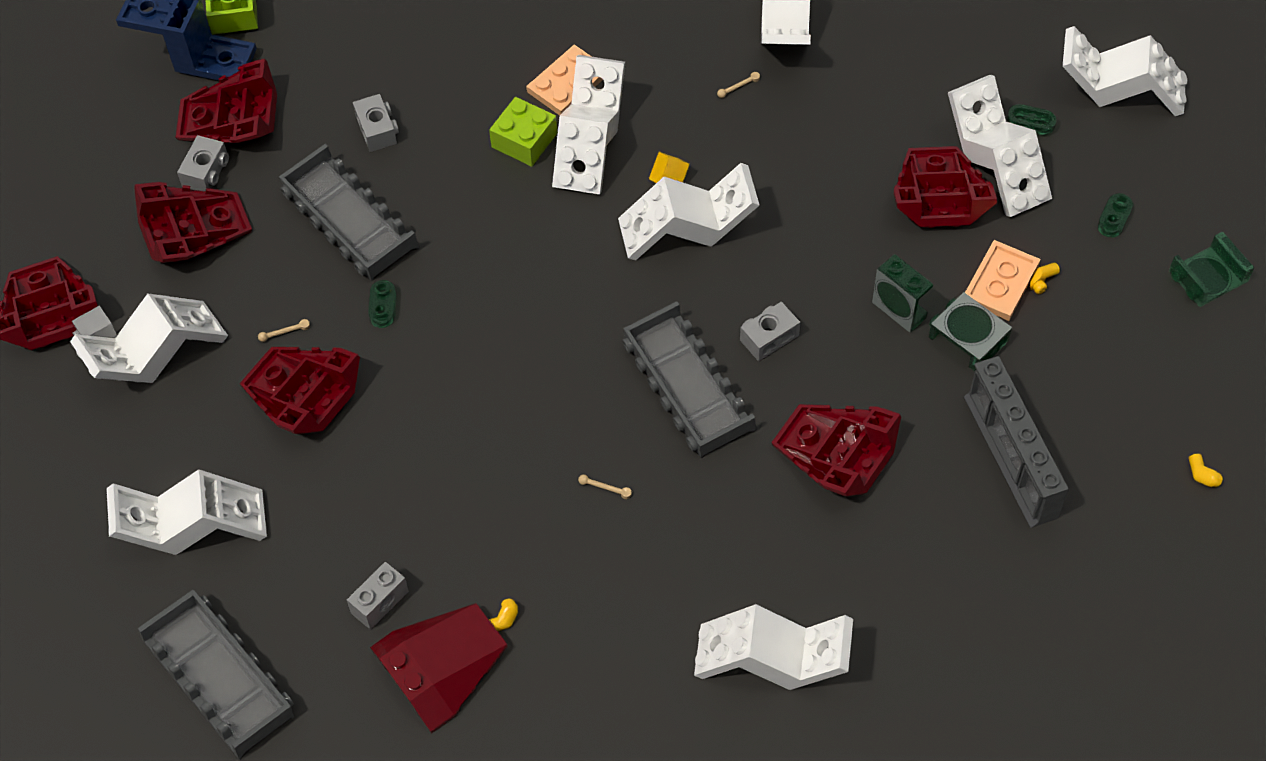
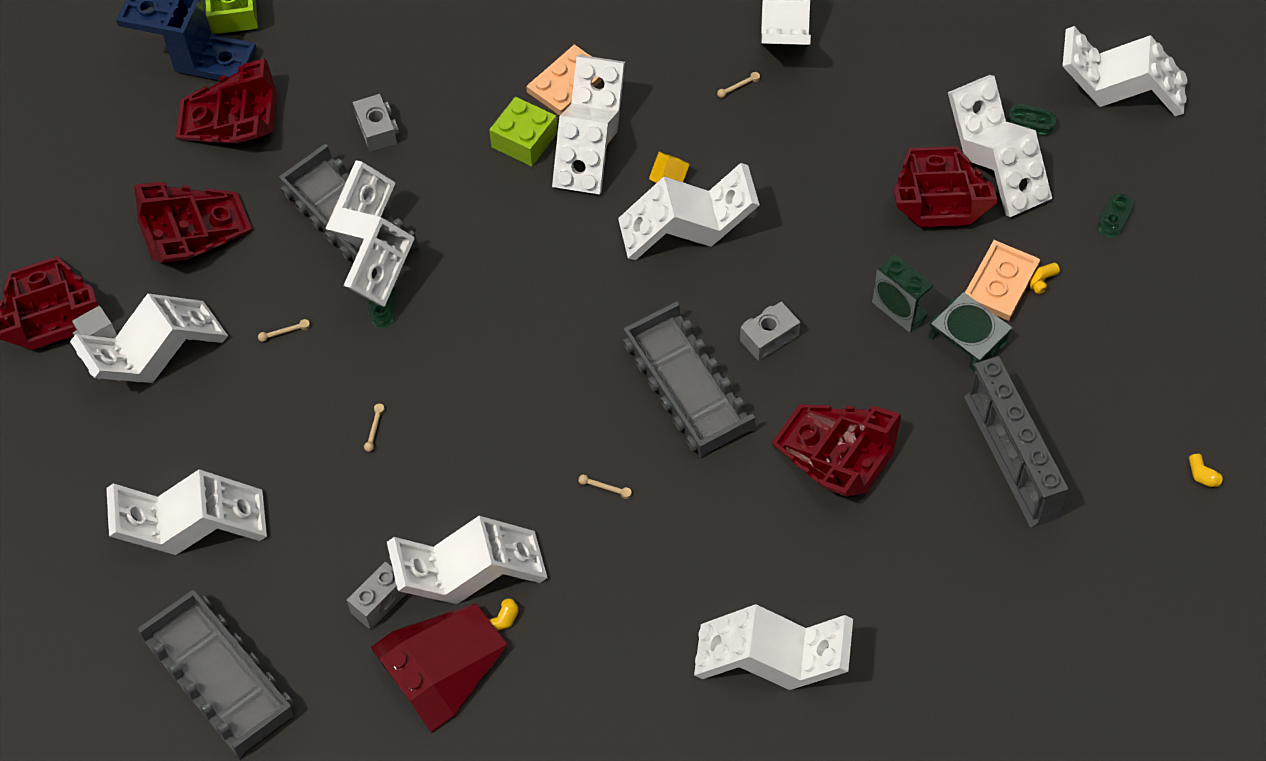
(203, 163): light grey brick -> none
(302, 387): dark red wedge -> none
(378, 240): none -> white bracket
(378, 409): none -> tan hinge
(466, 560): none -> white bracket
(1212, 270): clear green panel -> none

